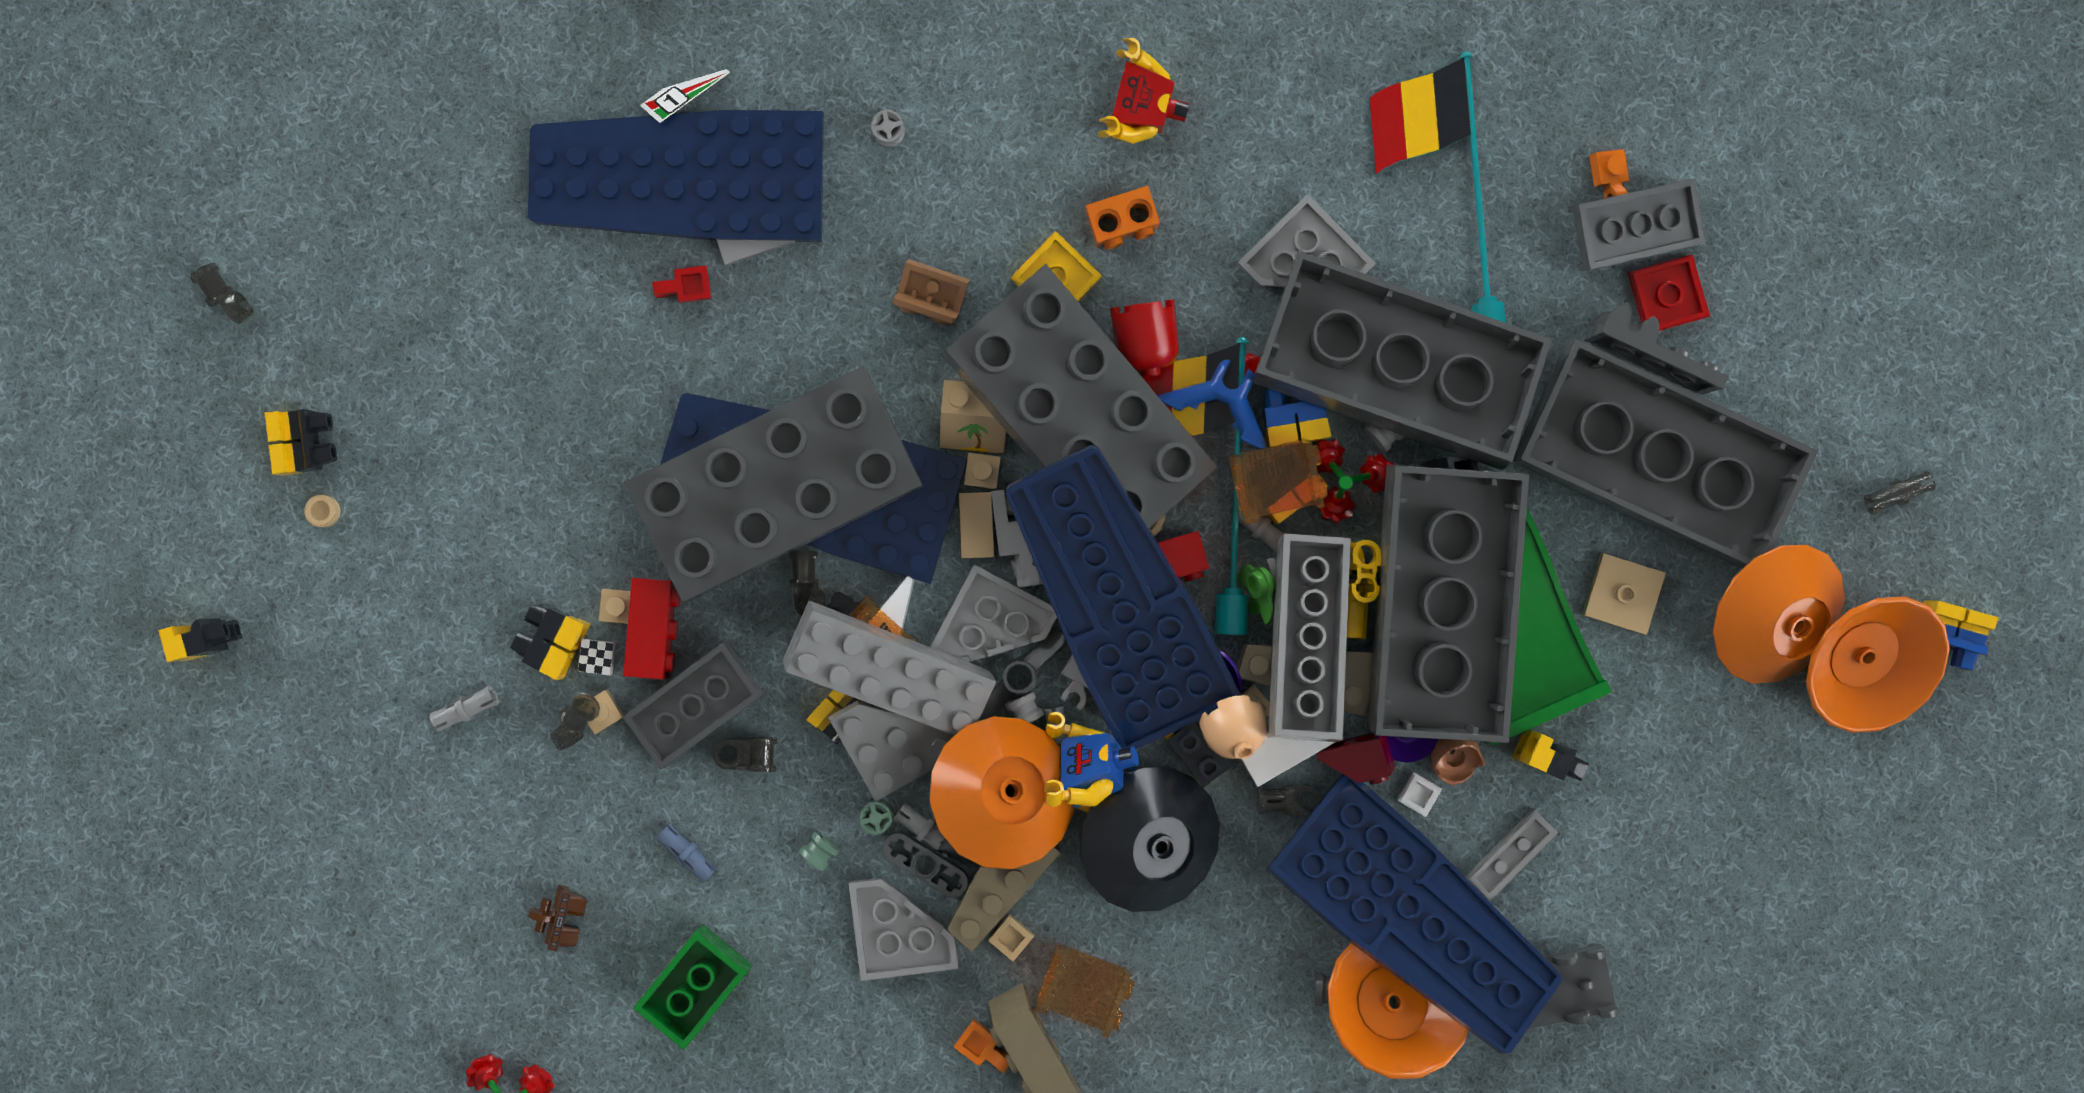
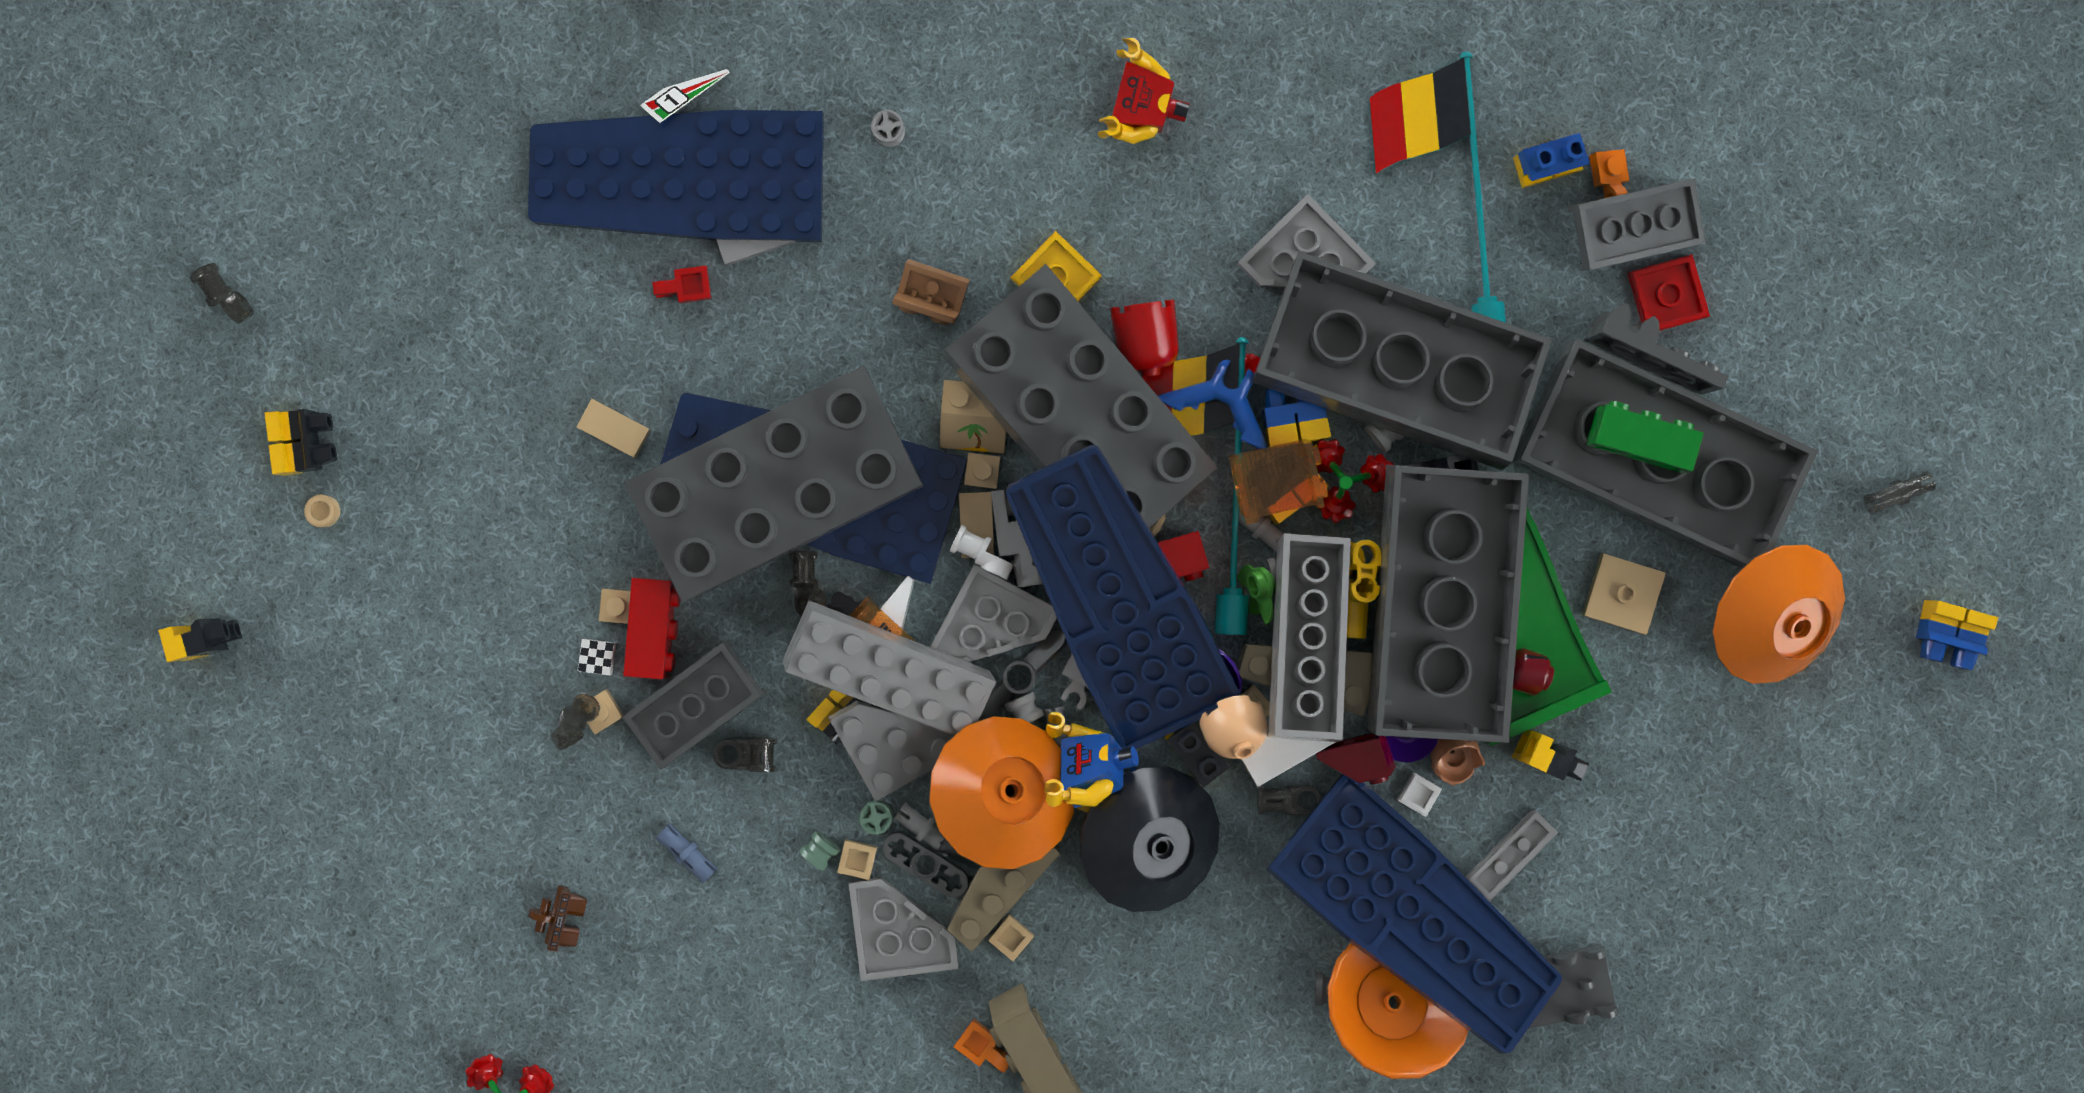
(464, 708): light grey pin -> none
(552, 626): hips -> none
(613, 428): none -> tan tile
(692, 986): green brick -> none
(857, 859): none -> tan plate
(976, 548): none -> white connector
(1084, 989): clear orange panel -> none
(1118, 209): orange brick -> none
(1532, 672): none -> dark red head
(1551, 160): none -> blue hips
(1645, 437): none -> green brick
(1877, 664): orange dish -> none

